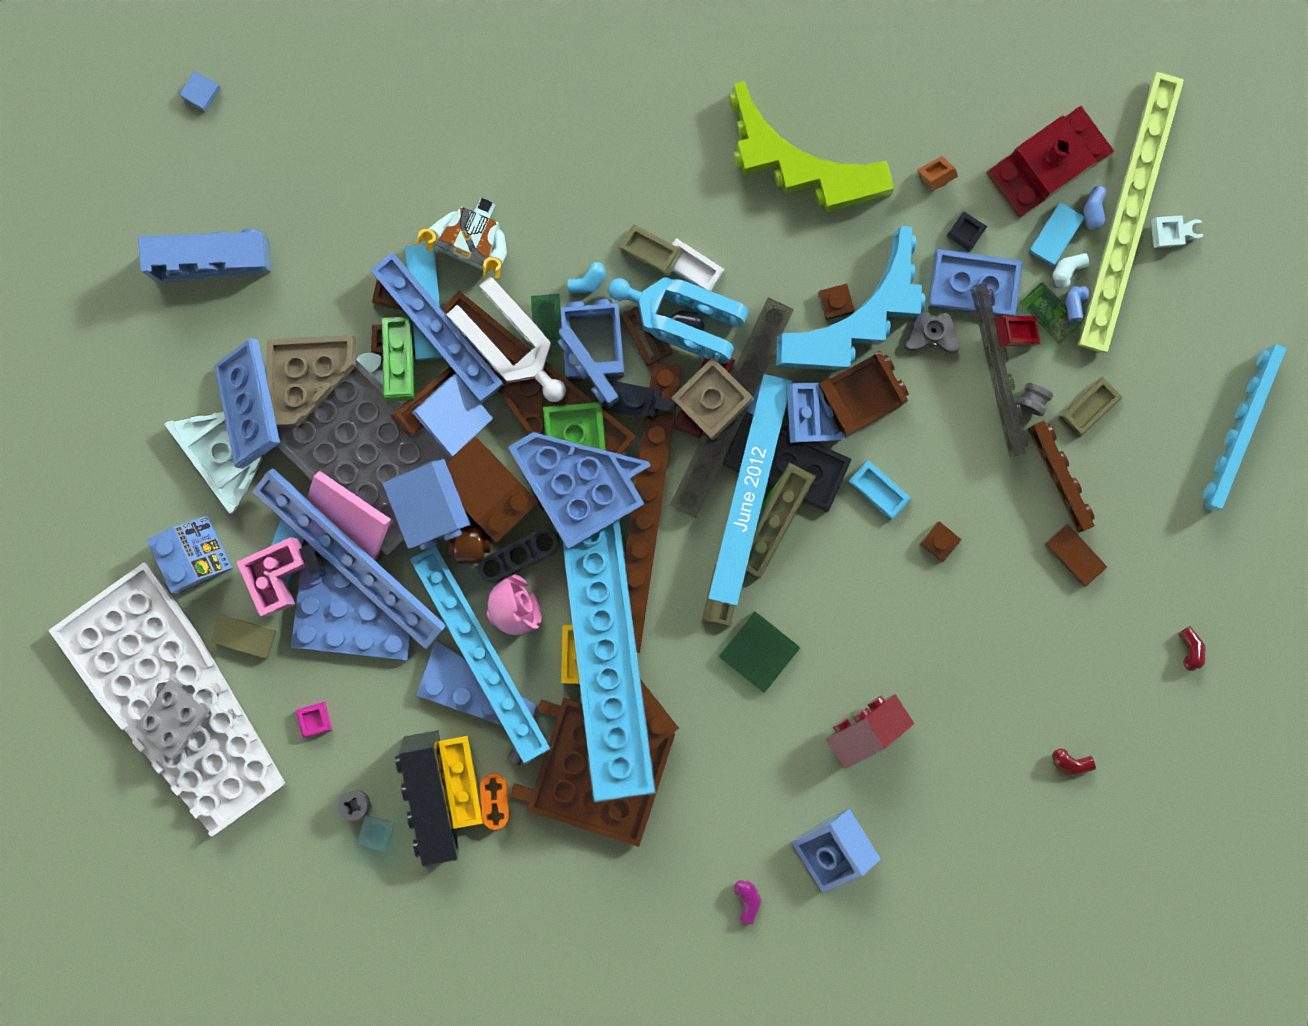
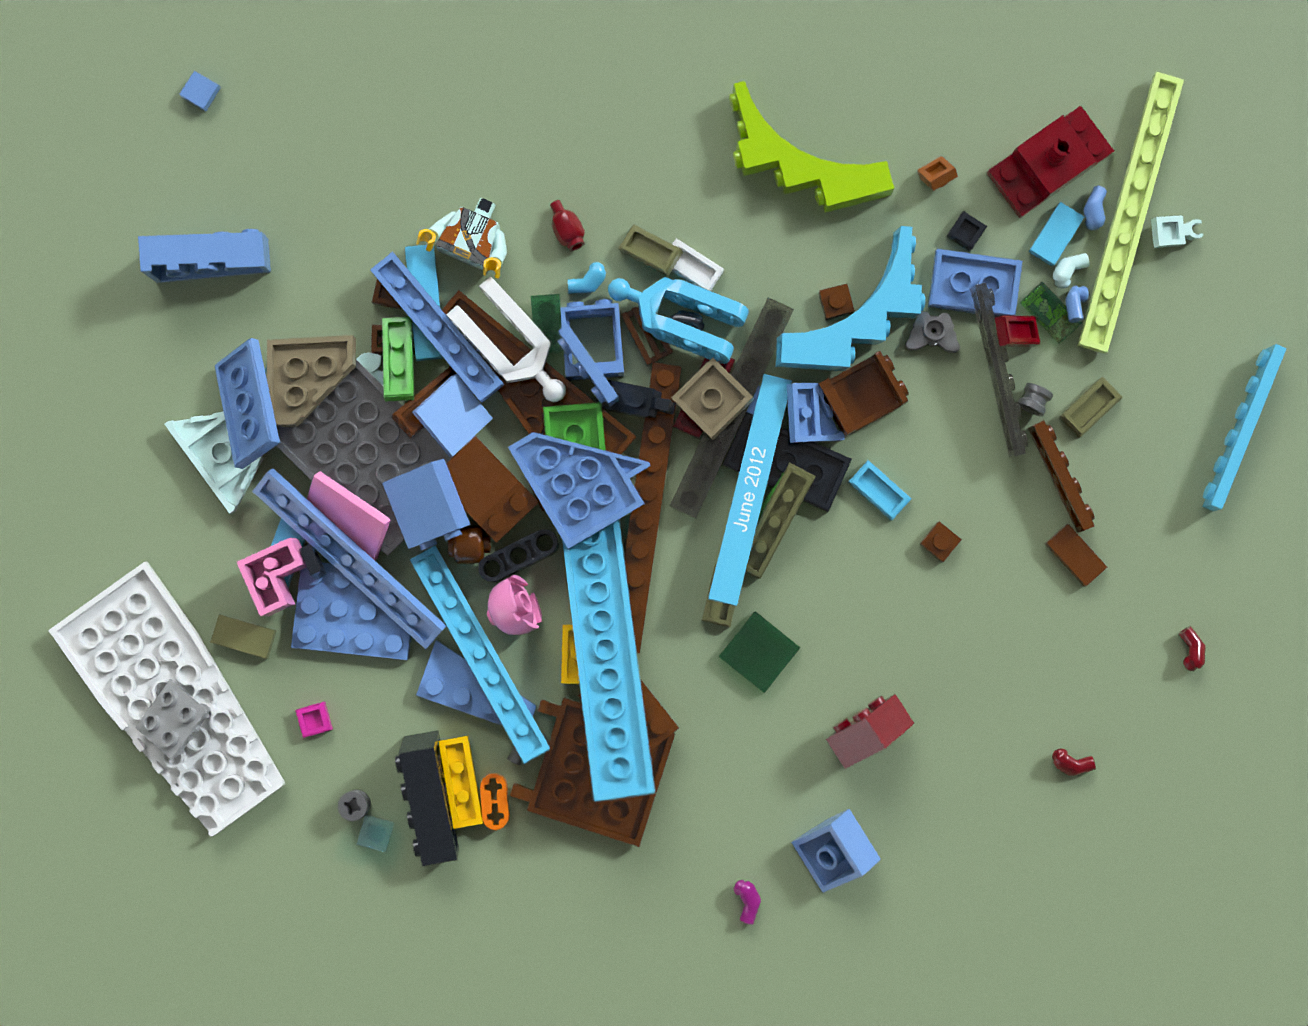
(189, 554): medium blue slope -> none
(567, 227): none -> dark red plant

